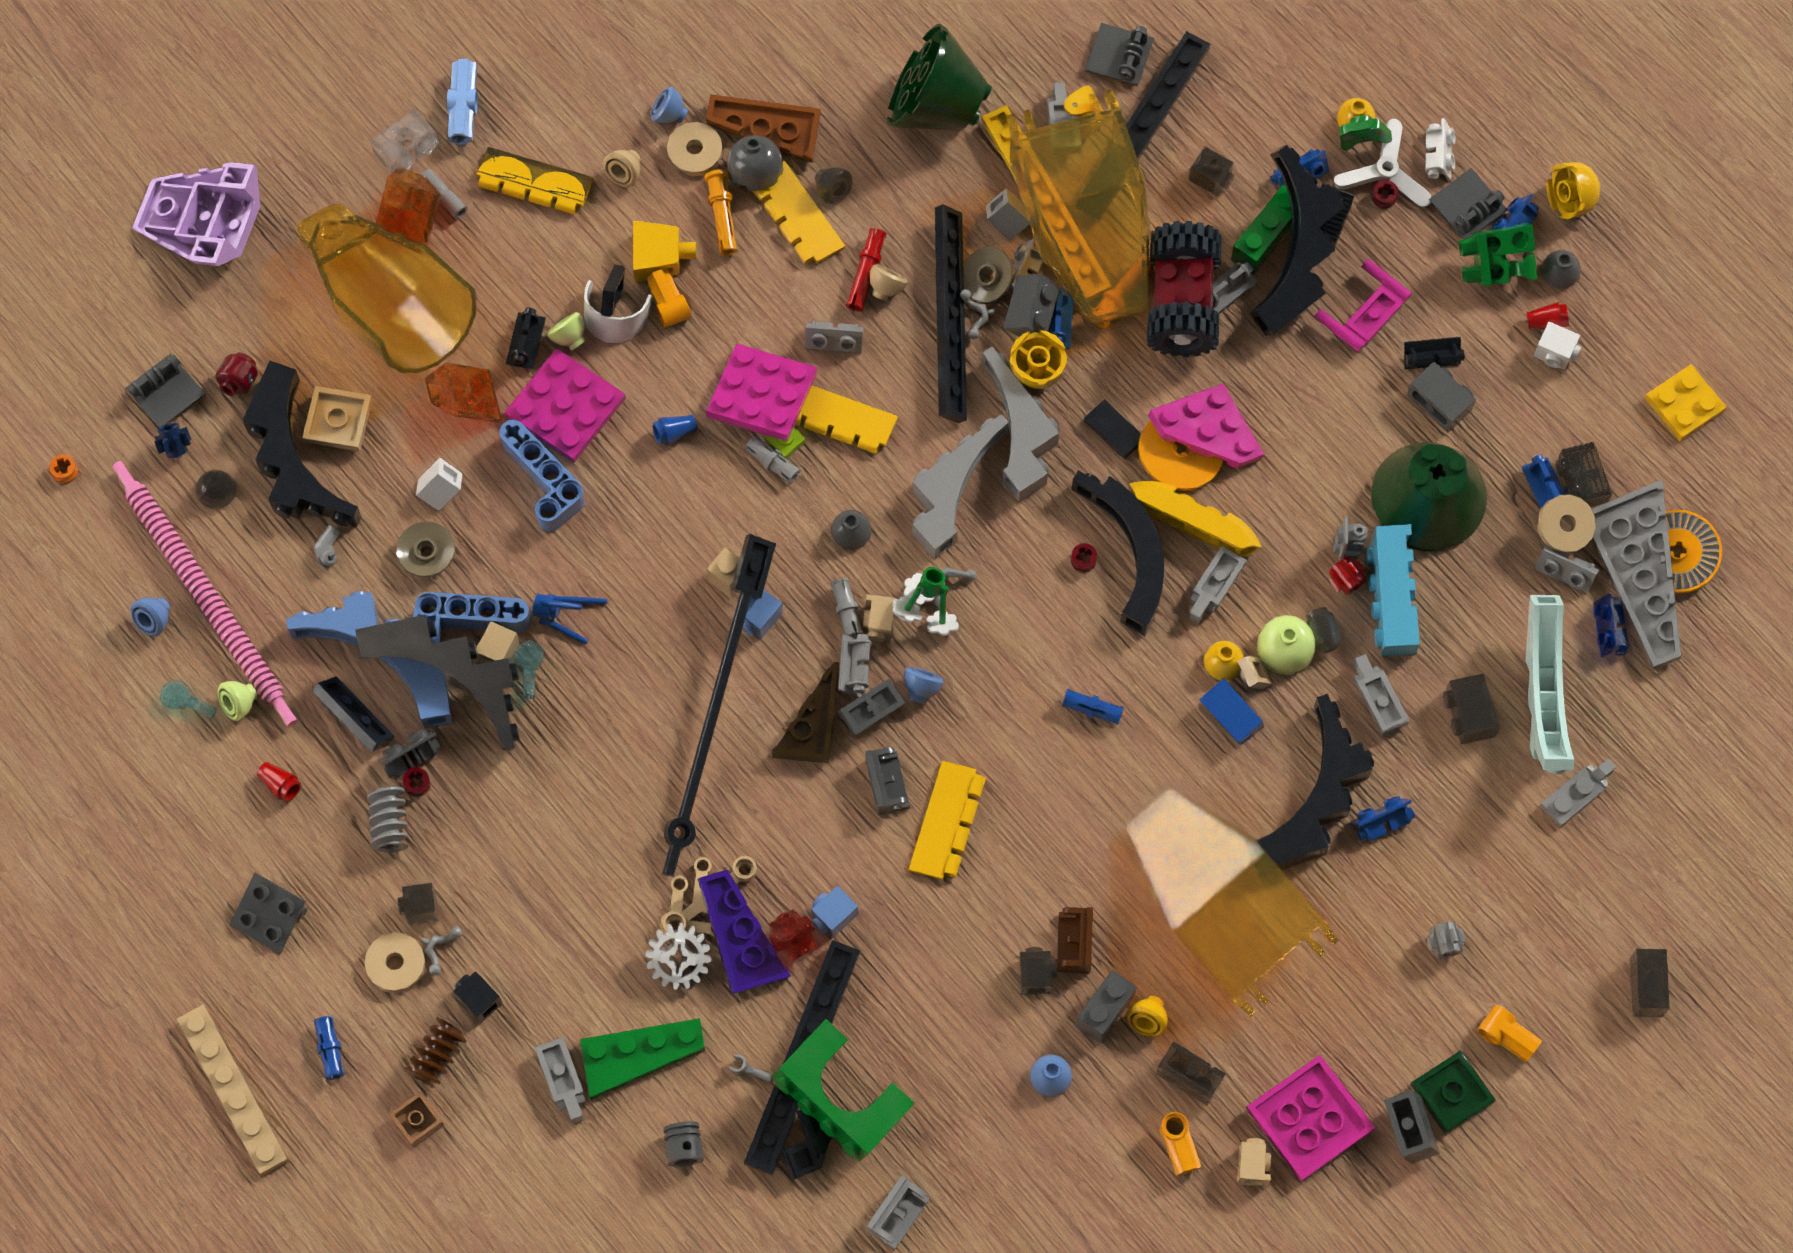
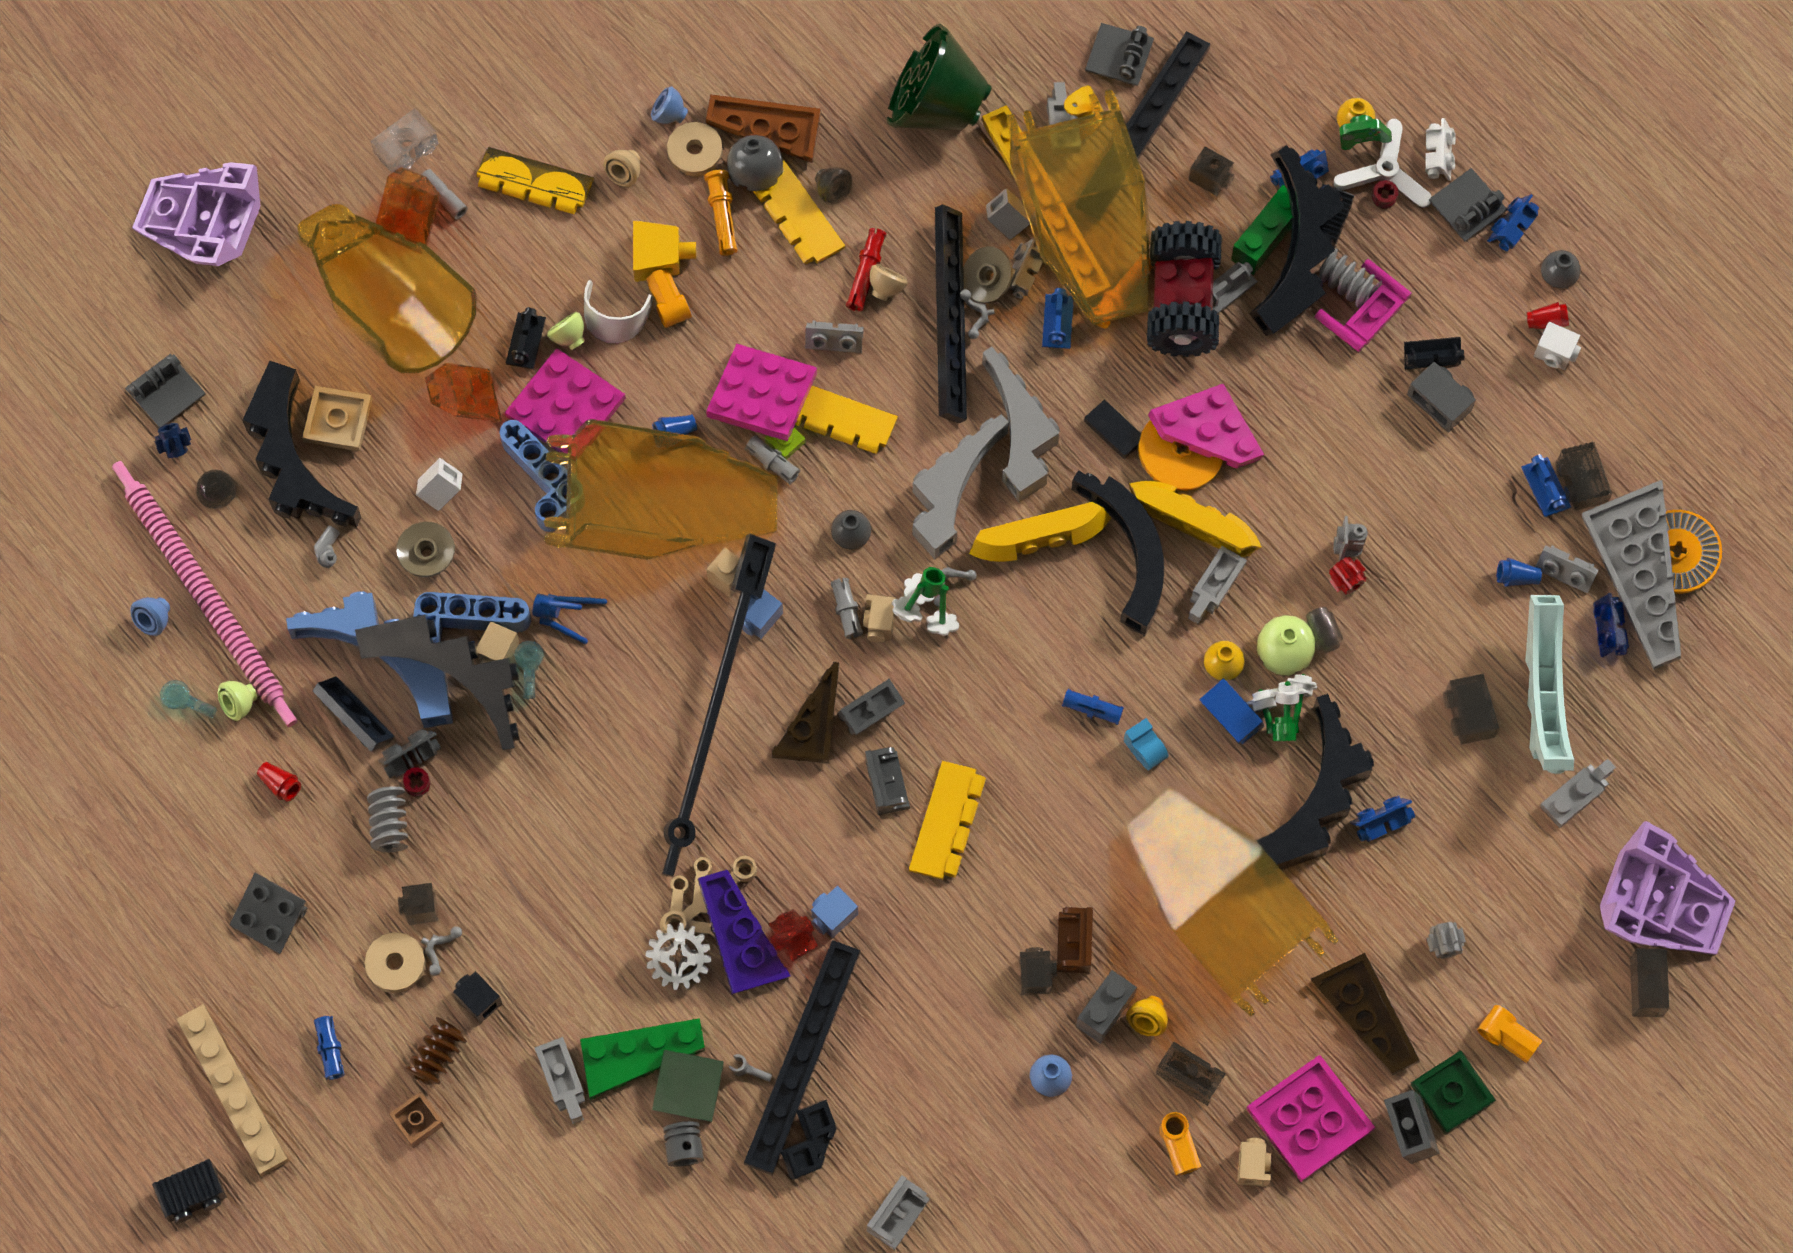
(72, 469): orange bush -> none
(189, 1191): none -> black brick
(236, 374): dark red head -> none
(462, 101): light blue piece -> none
(612, 290): black tile -> none
(656, 492): none -> clear yellow windscreen
(688, 1085): none -> dark green tile
(853, 671): light grey hinge -> none
(854, 1130): green arch -> none
(921, 684): medium blue brick -> none
(1031, 304): dark grey brick -> none
(1038, 359): yellow cylinder -> none
(1049, 529): none -> yellow brick
(1080, 566): dark red bush -> none
(1145, 744): none -> dark azure leg
(1254, 672): tan plate -> none
(1288, 693): none -> plant
(1347, 279): none -> light grey piece
(1365, 1006): none -> dark brown wing
(1379, 696): light grey hinge -> none
(1393, 590): medium azure wedge -> none
(1432, 491): dark green cone -> none
(1490, 255): green hips -> none
(1516, 573): none -> blue cone
(1573, 189): yellow cylinder -> none
(1582, 523): tan tile -> none
(1664, 897): none -> lavender wedge
(1685, 402): yellow plate -> none

